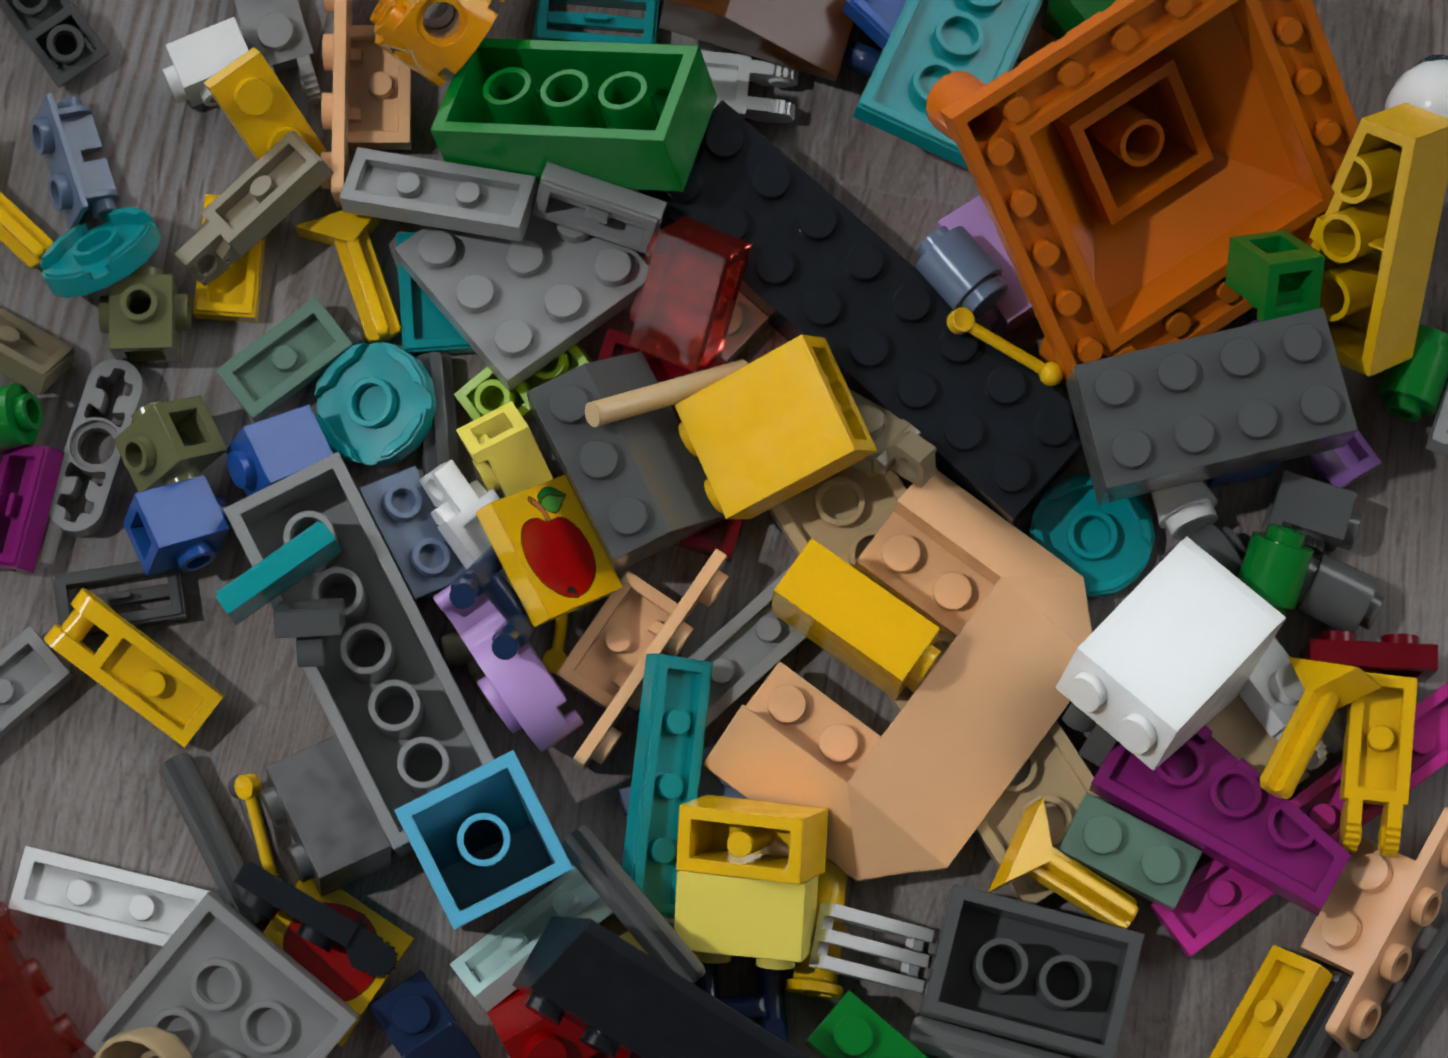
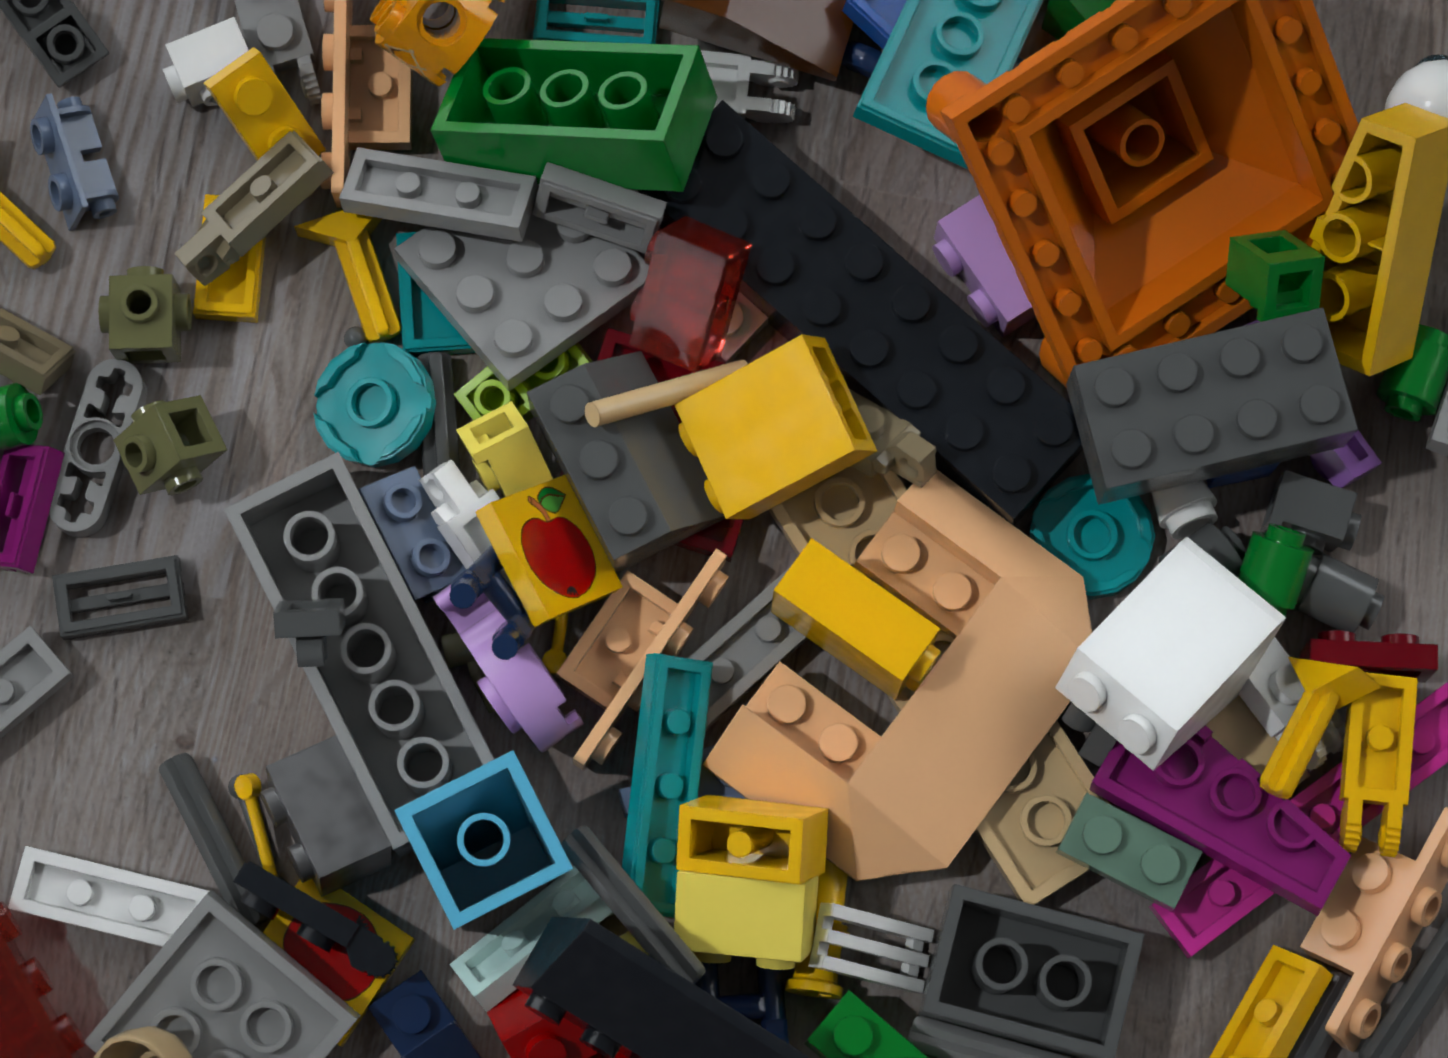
(99, 257): teal tile -> none
(135, 669): yellow plate -> none
(177, 526): blue brick -> none
(275, 449): brick -> none
(278, 572): teal tile -> none
(284, 359): sand green plate -> none
(960, 270): sand blue brick -> none
(963, 321): yellow hinge -> none
(1034, 856): yellow piece -> none

